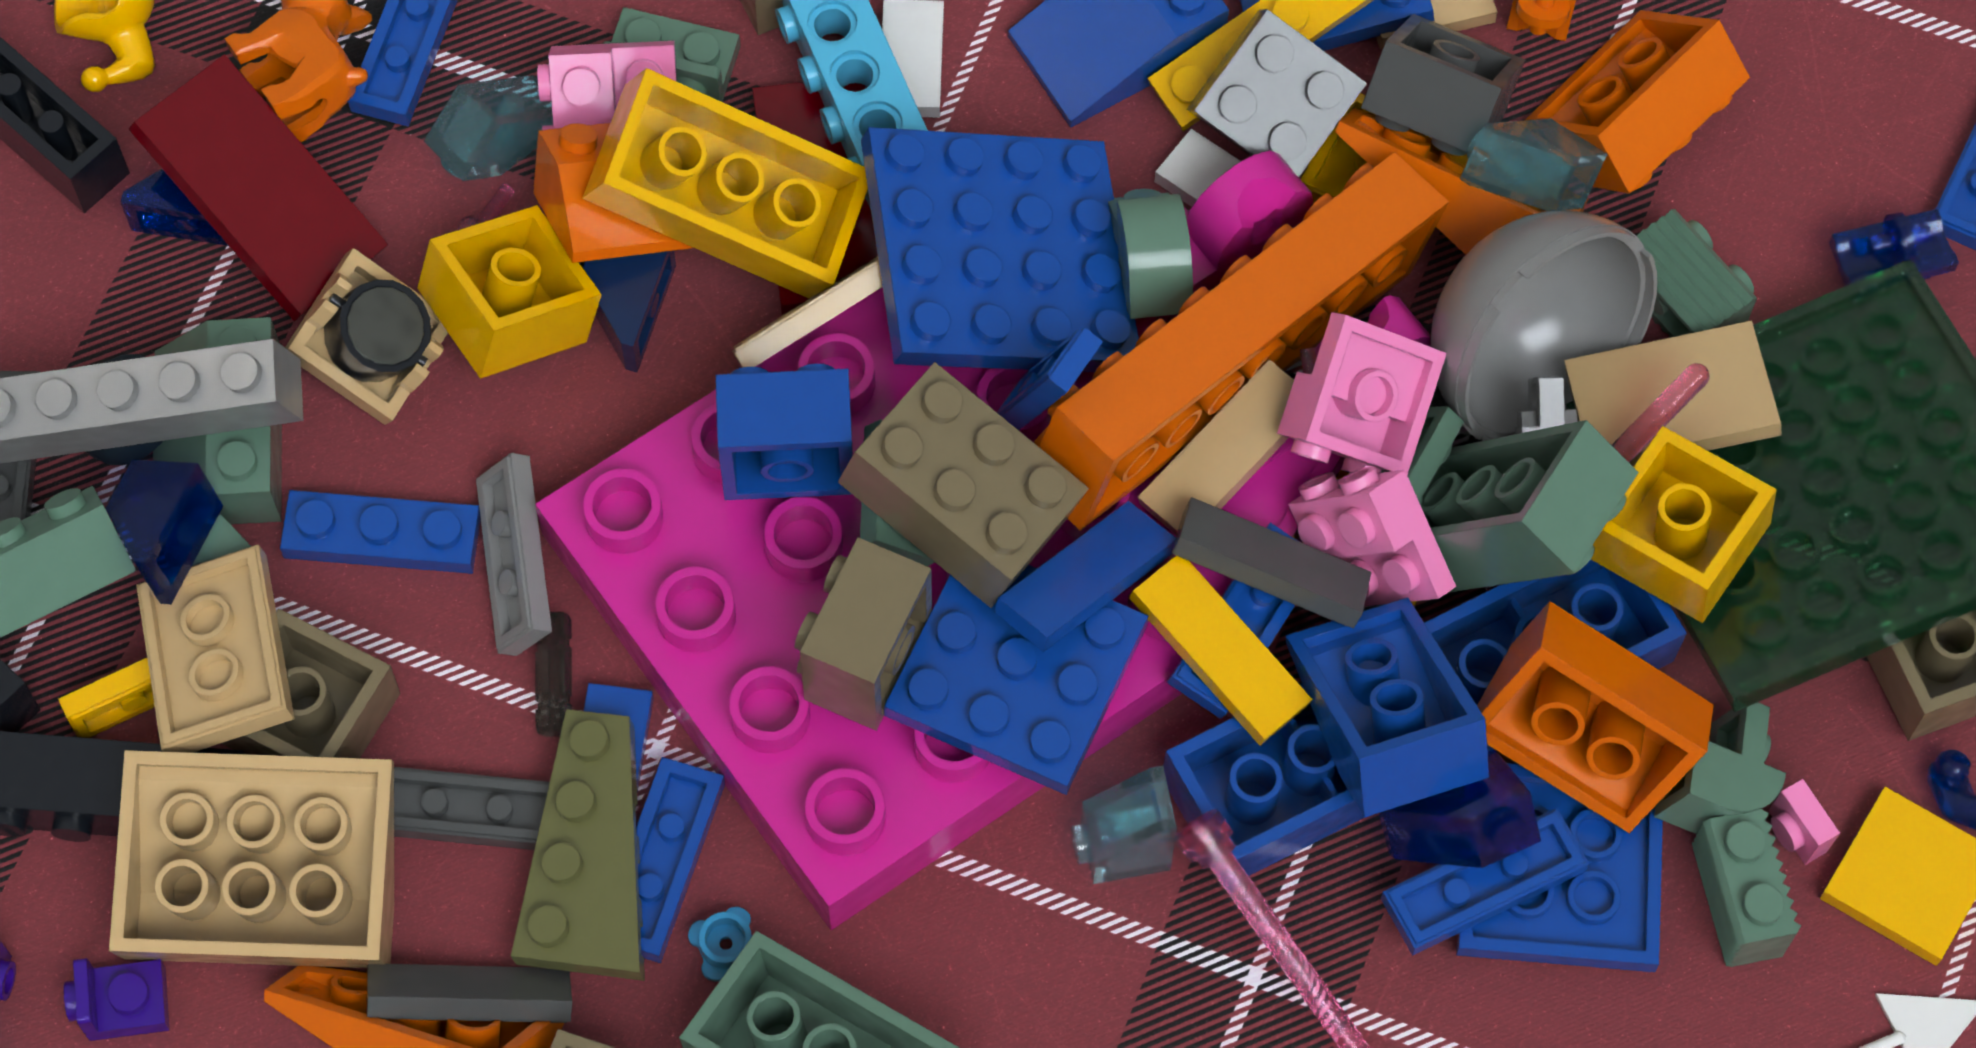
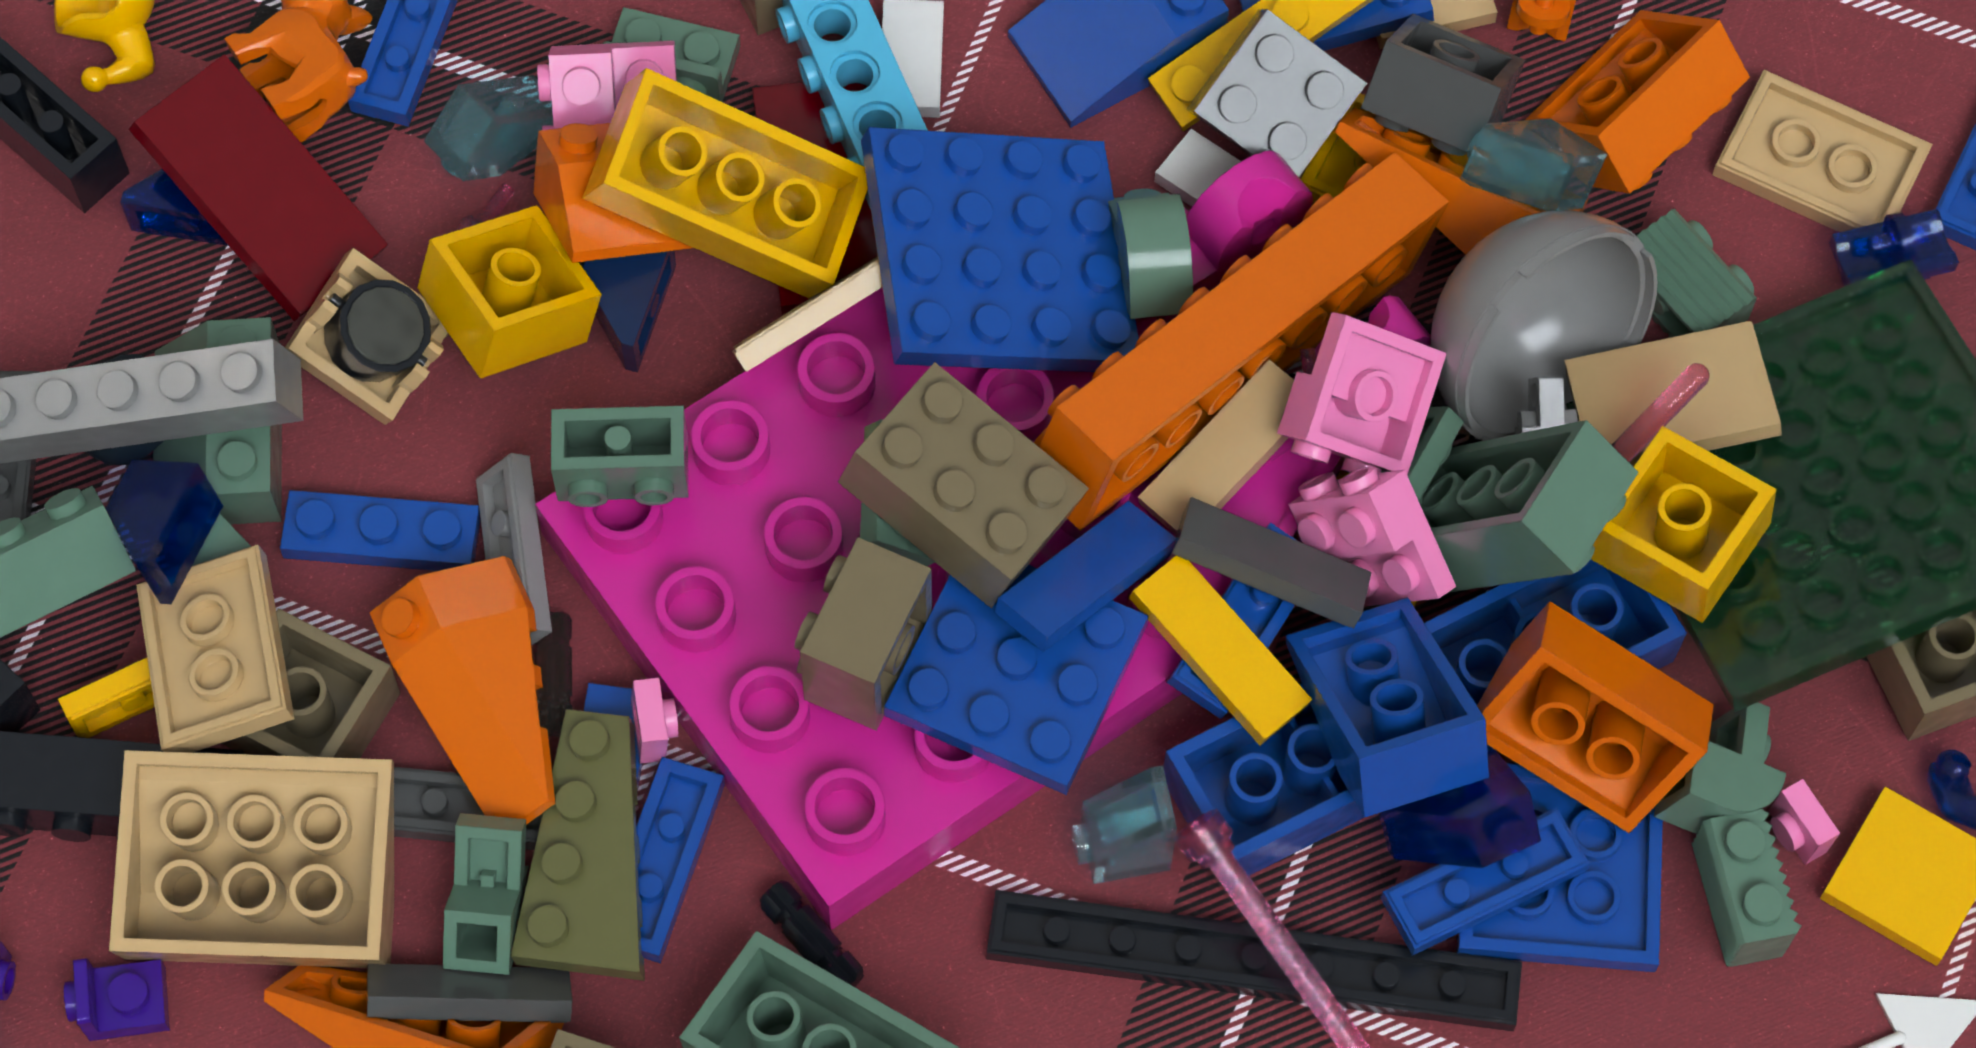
(470, 669): none -> orange wedge
(485, 894): none -> sand green brick
(619, 454): none -> sand green brick
(653, 719): none -> bright pink plate
(709, 933): dark azure plate -> none
(783, 432): blue brick -> none
(809, 933): none -> black axle
(1049, 378): blue tile -> none
(1236, 961): none -> black tile
(1820, 156): none -> tan tile

